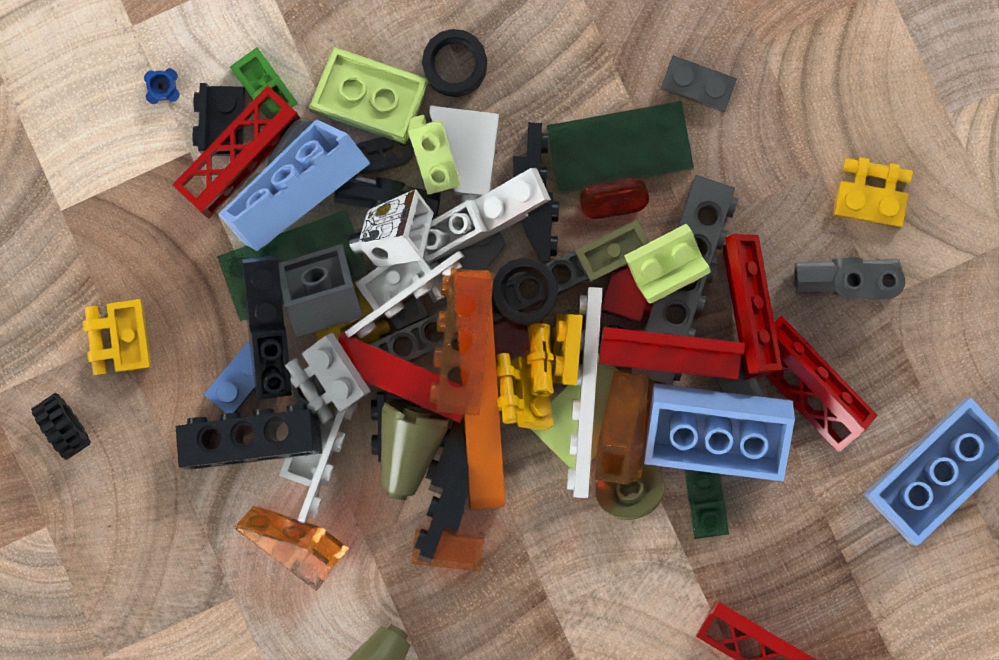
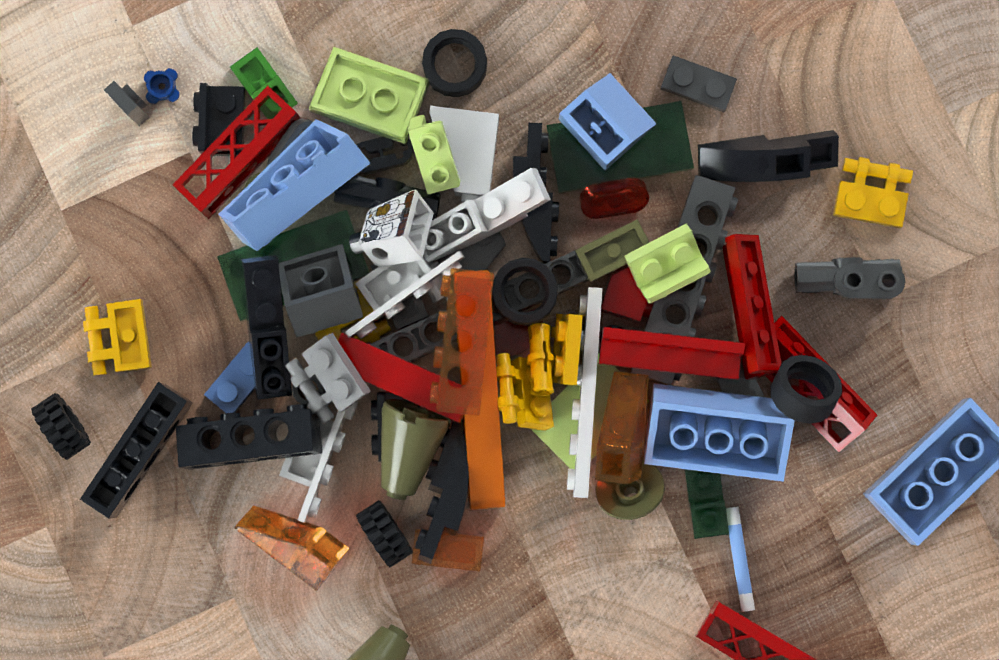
(128, 102): none -> dark grey plate
(136, 451): none -> black brick
(384, 533): none -> black tyre
(606, 120): none -> light blue slope
(740, 559): none -> light blue bar
(768, 160): none -> black slope
(815, 372): none -> black tyre

